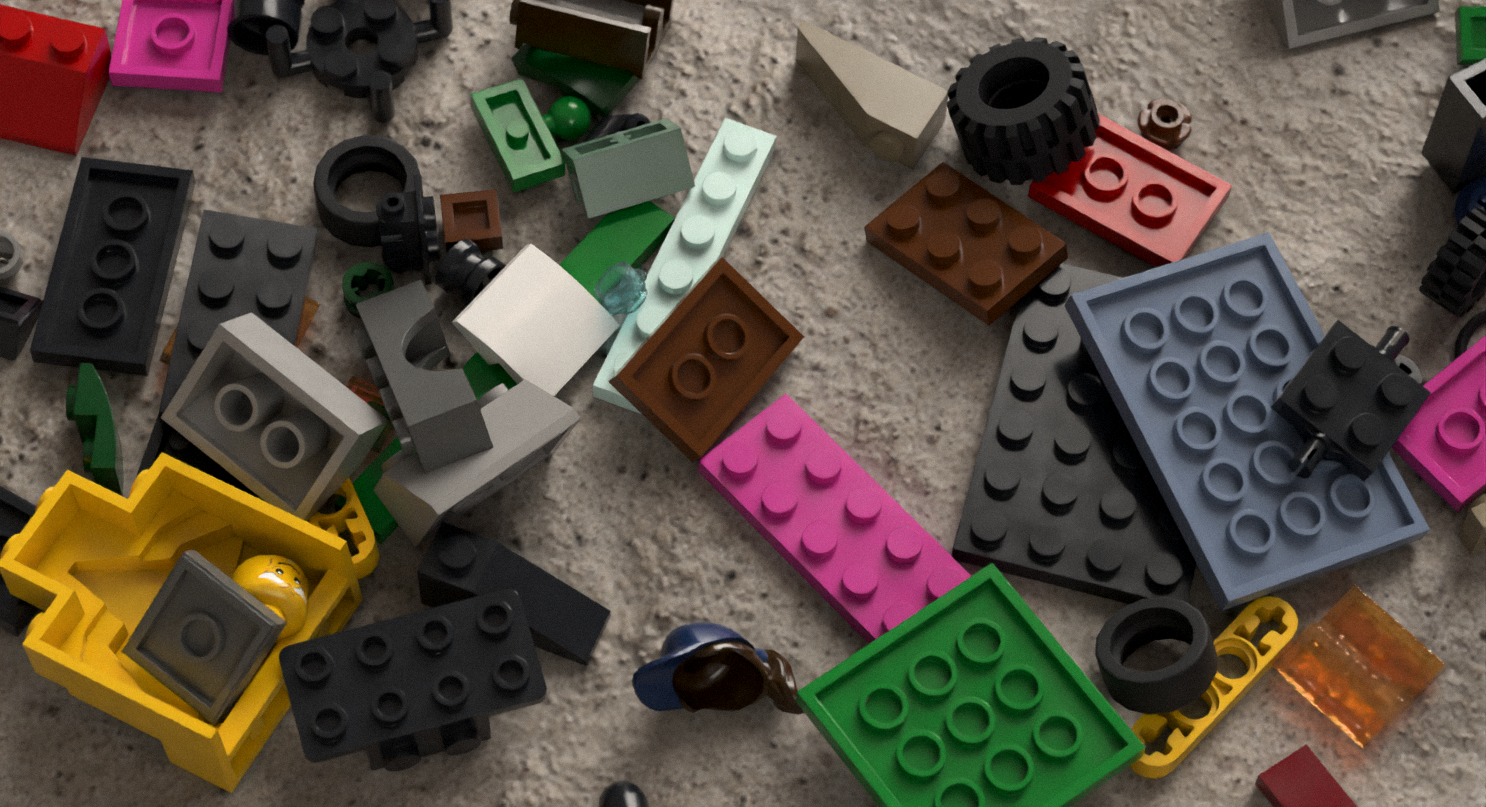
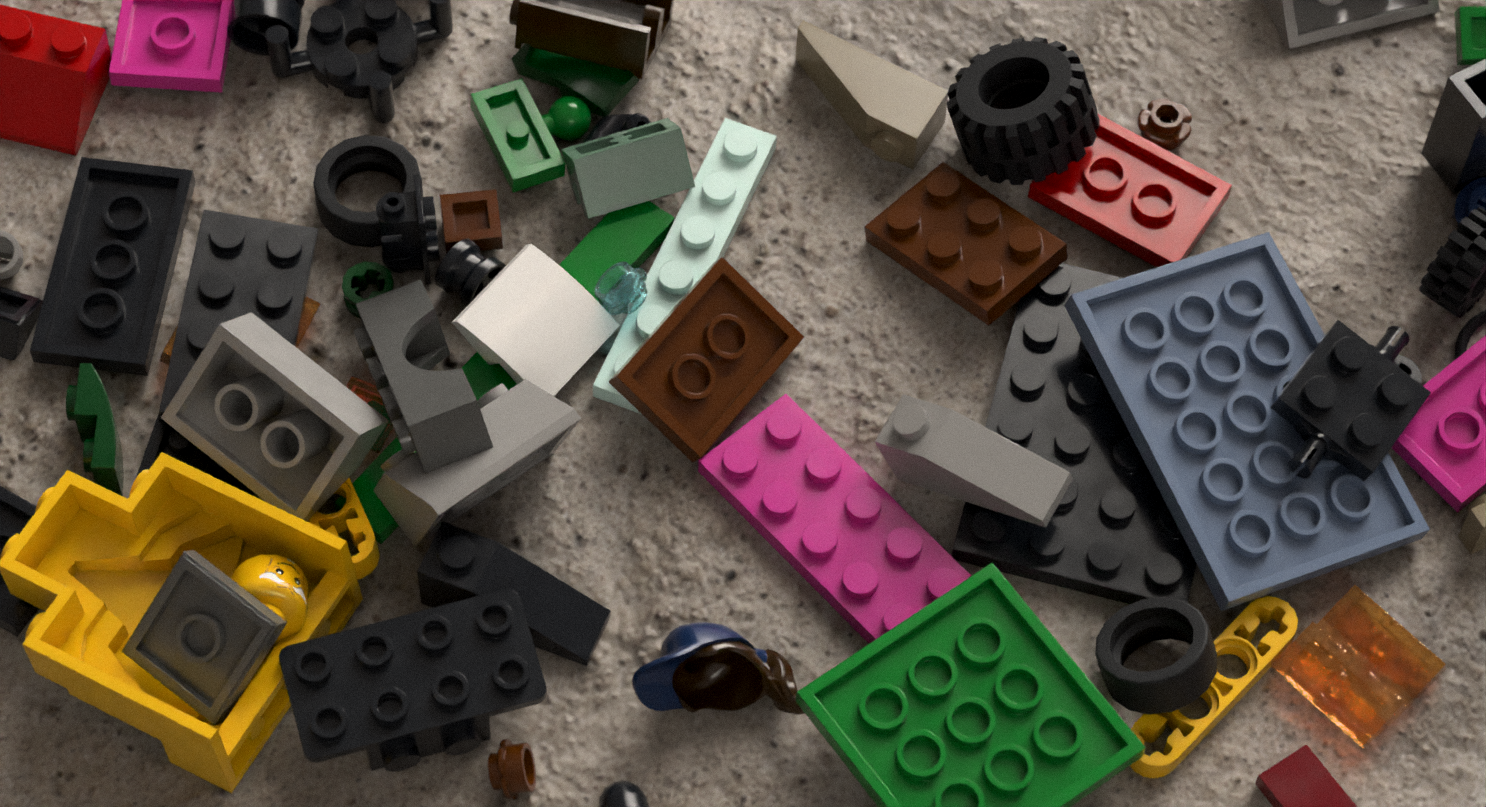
(512, 769): none -> reddish brown plate
(970, 462): none -> light grey slope

